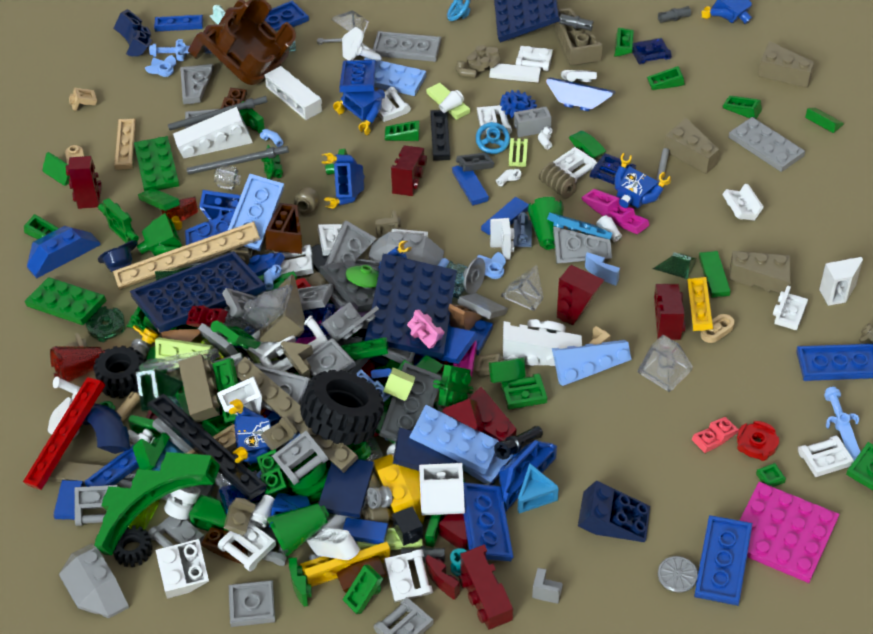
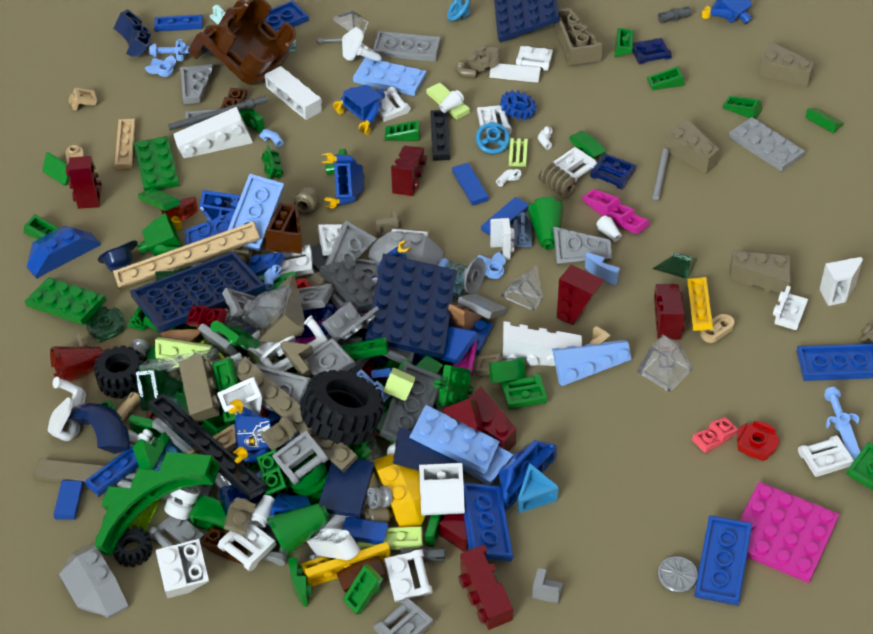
(64, 433): red plate -> none
(89, 498): light grey plate -> none
(118, 220): green plate -> none
(148, 335): yellow plate -> none
(227, 177): clear head -> none
(251, 603): light grey tile -> none
(269, 152): dark grey bar -> none
(358, 76): blue tile -> none
(362, 276): bright green dish -> none
(407, 526): black brick -> none
(422, 327): bright pink hips -> none
(437, 572): dark red slope -> none
(455, 561): teal bush -> none
(475, 162): dark grey tile -> none
(513, 444): black pin -> none
(531, 121): light grey hinge -> none
(551, 326): white tile -> none
(575, 225): dark azure wing -> none
(576, 22): dark grey pin -> none
(578, 94): wedge -> none
(581, 75): white plate -> none
(613, 513): dark blue slope -> none
(635, 187): blue torso -> none
(714, 274): green tile -> none
(743, 203): white bracket -> none
(771, 475): green tile -> none

